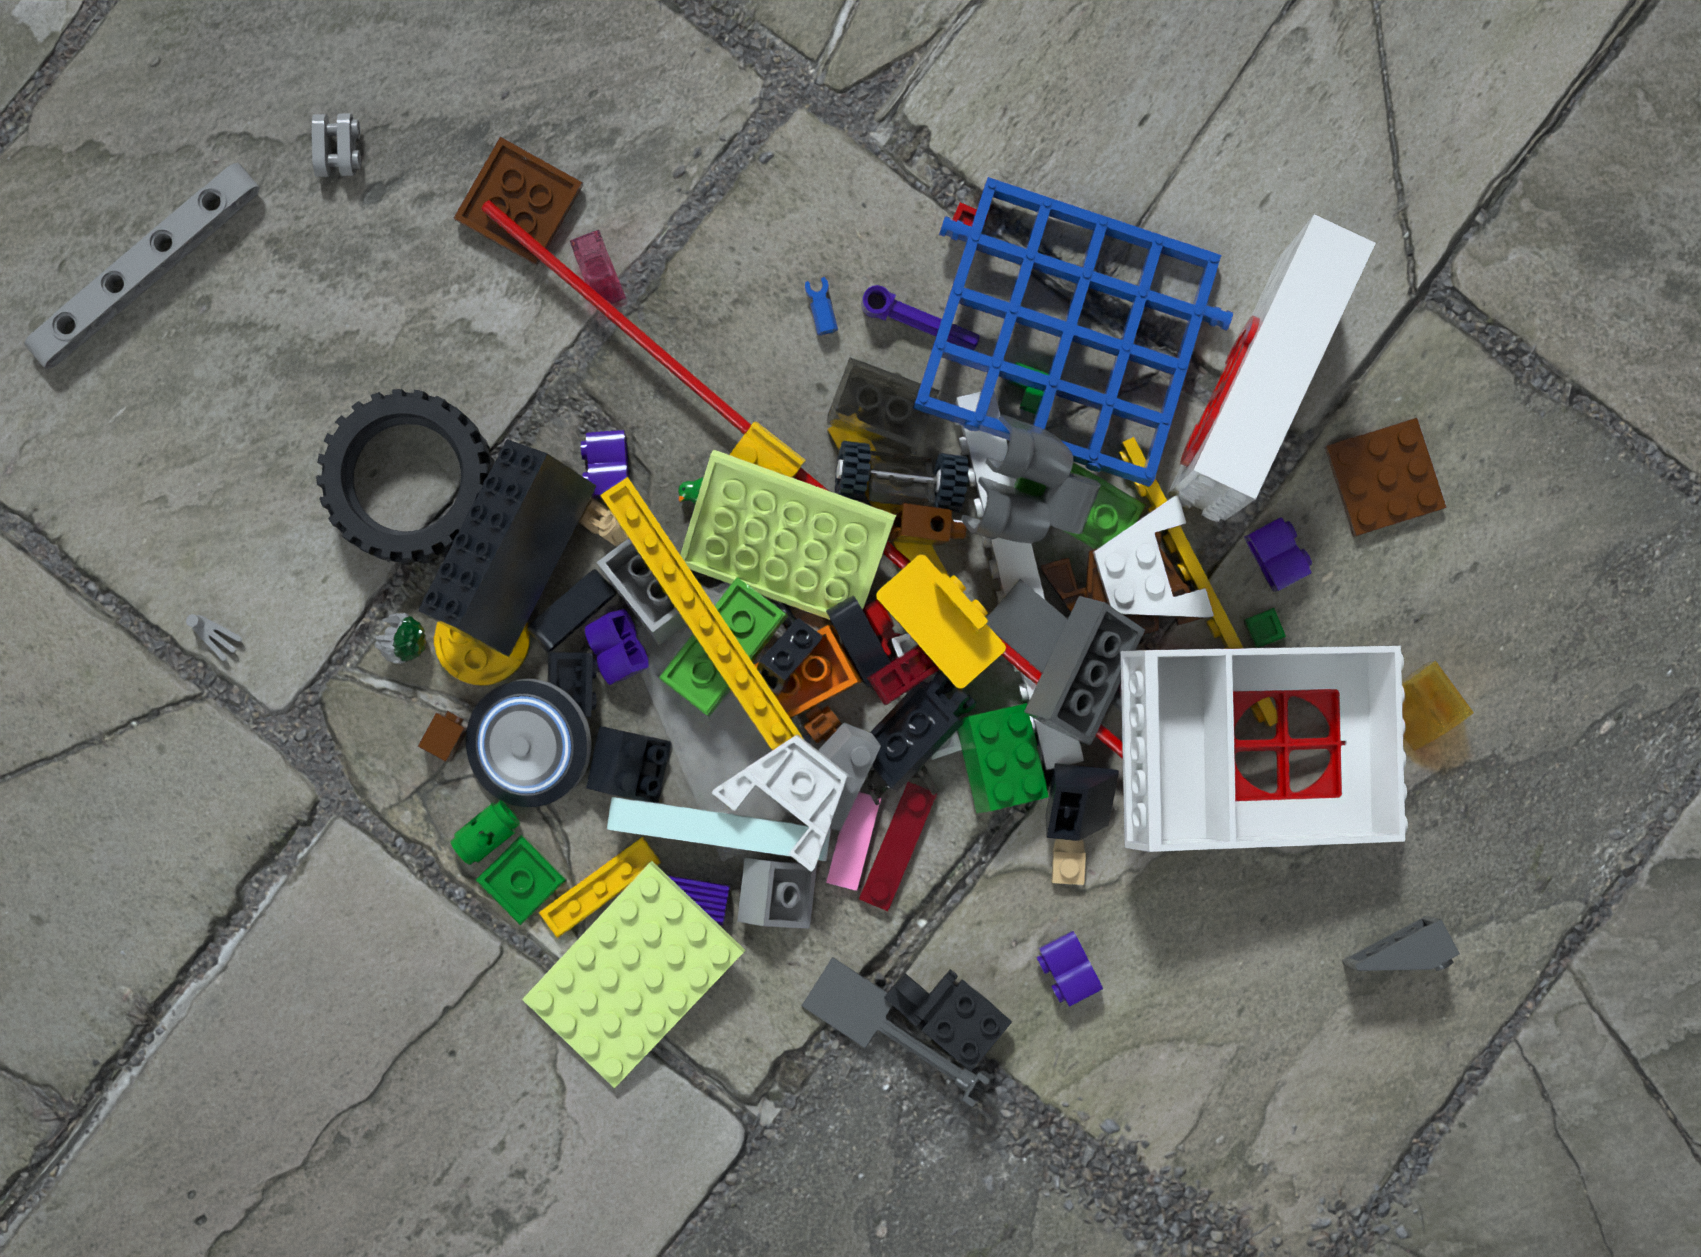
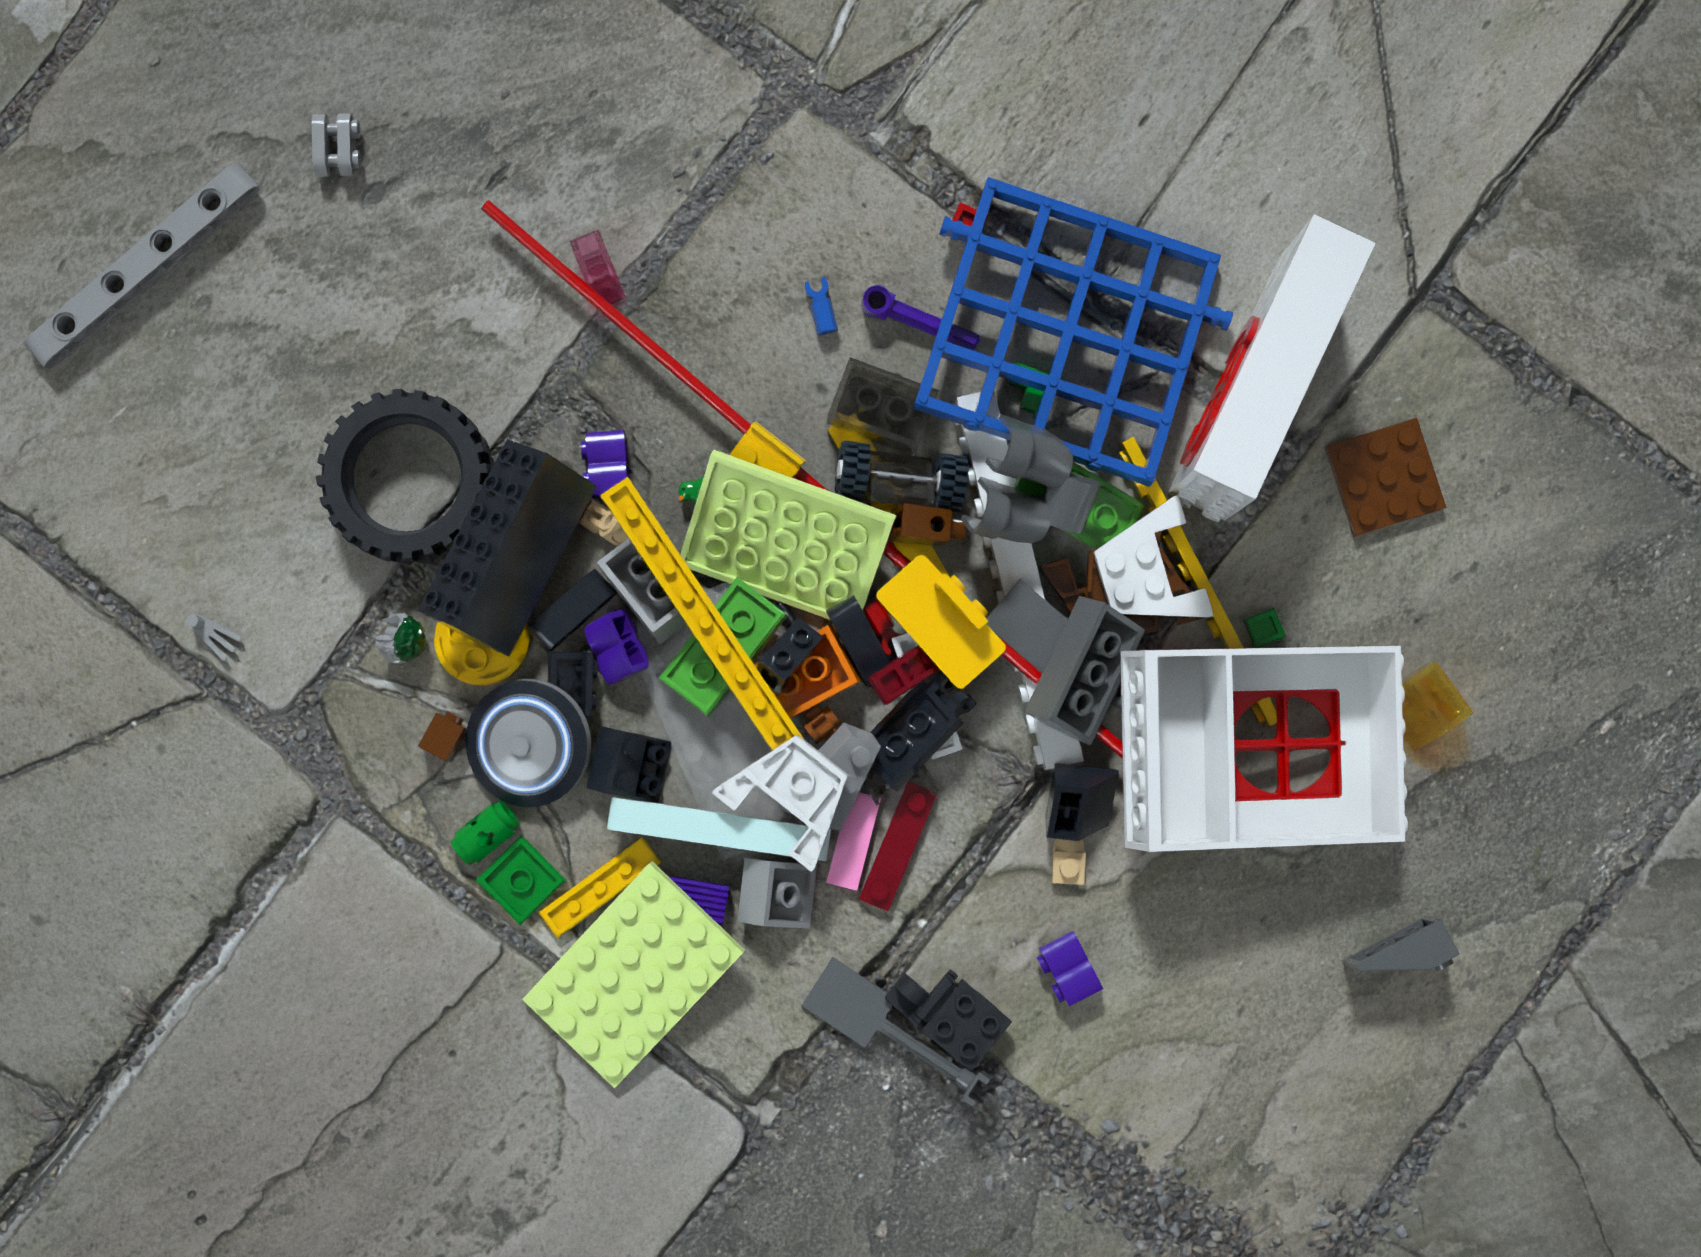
(526, 191): reddish brown plate -> none
(1002, 759): green brick -> none
(1278, 554): dark purple brick -> none

